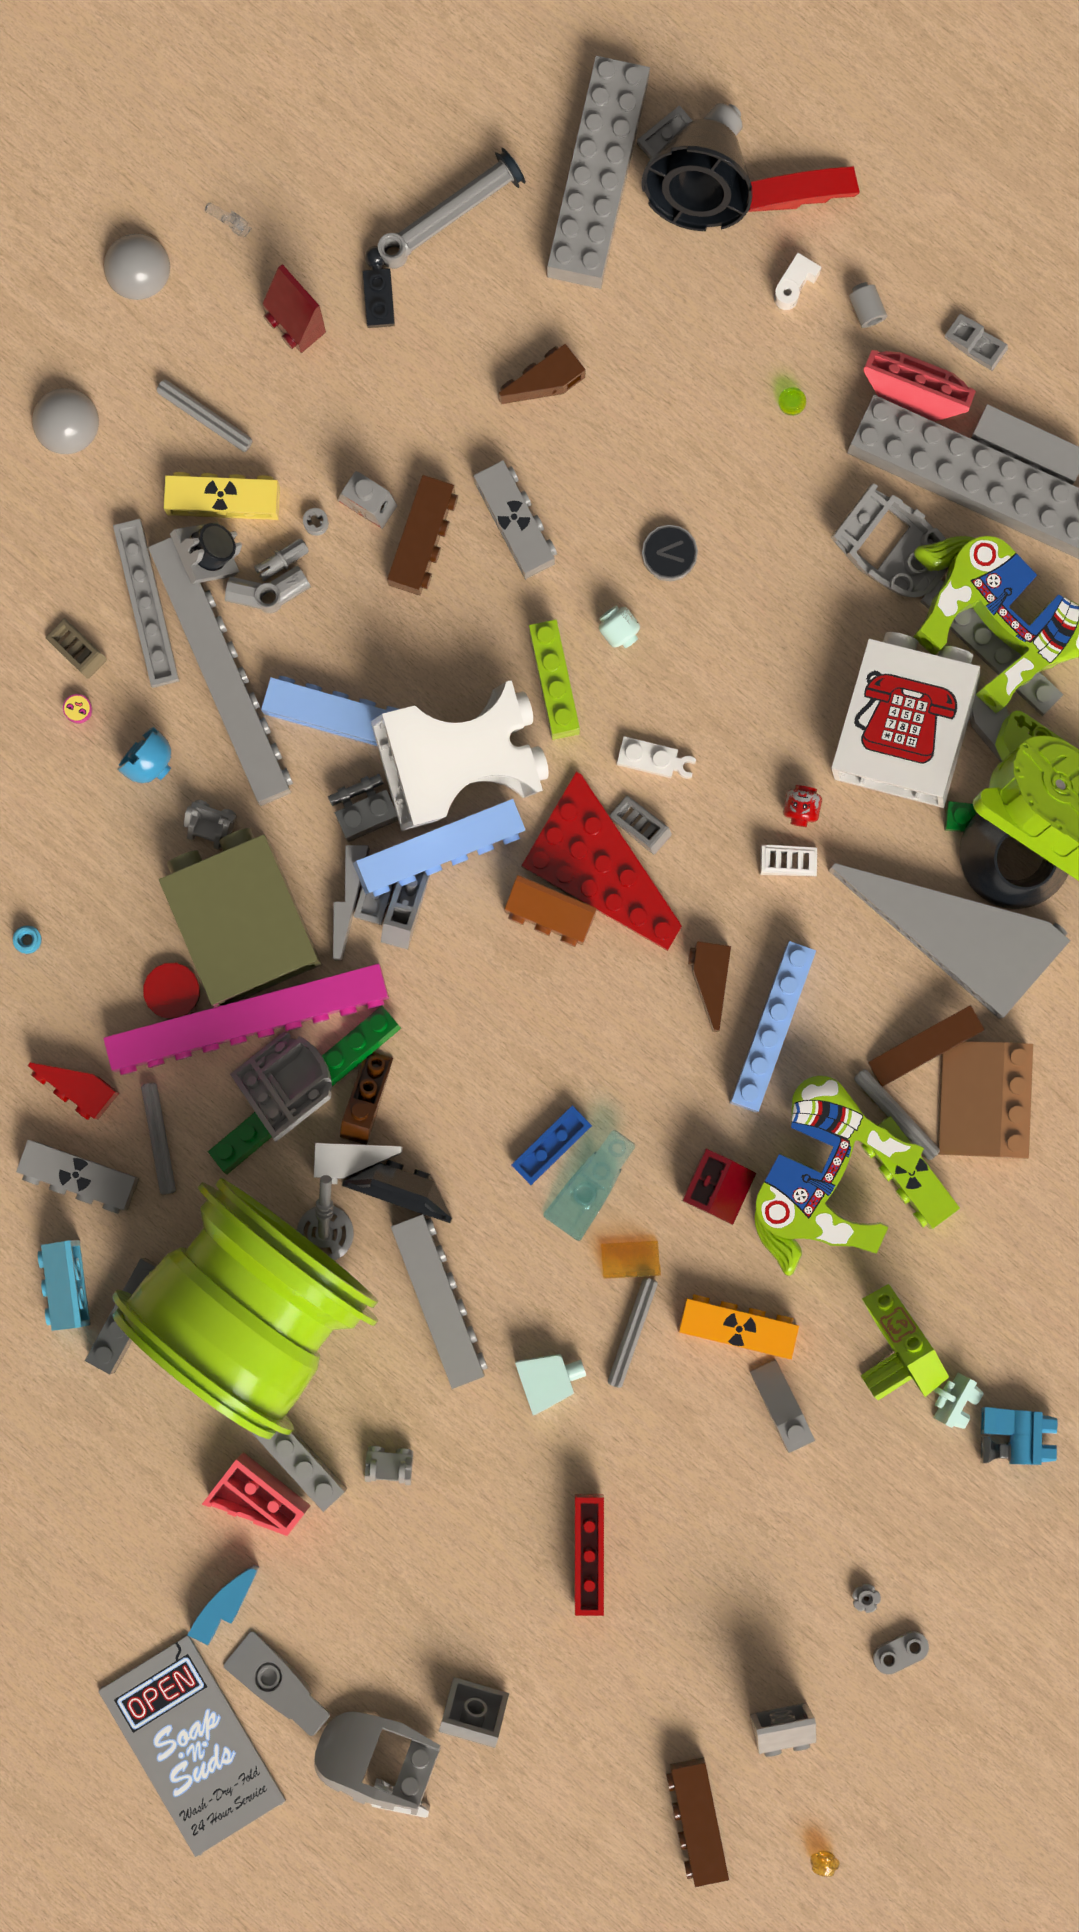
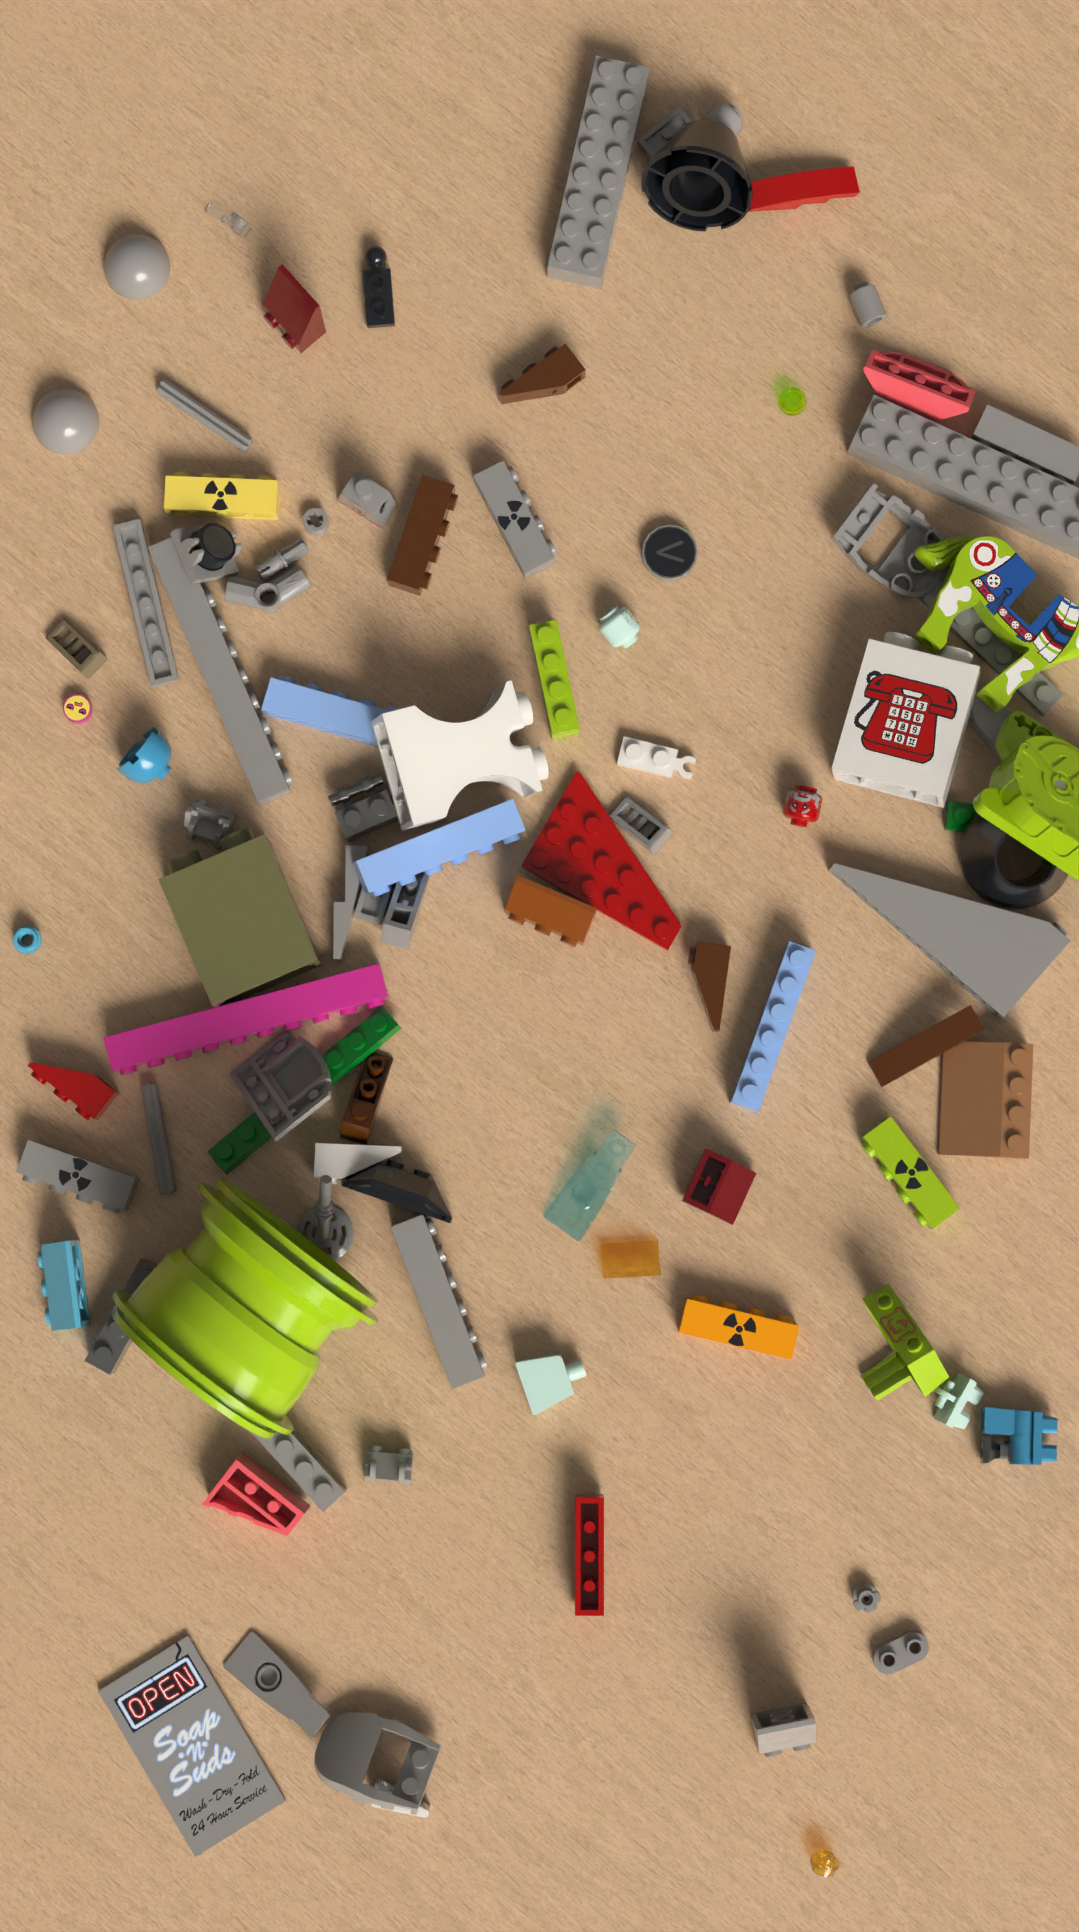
(171, 990): red tile -> none
(223, 1606): dark azure slope -> none
(450, 210): light grey piece -> none
(474, 1712): light grey brick -> none
(551, 1145): blue plate -> none
(632, 1332): light grey axle -> none
(699, 1822): reddish brown brick -> none
(765, 868): white slope -> none
(782, 1406): light grey slope -> none
(793, 280): white leg -> none
(795, 1194): animal -> none
(892, 1108): light grey axle -> none
(975, 342): light grey slope -> none

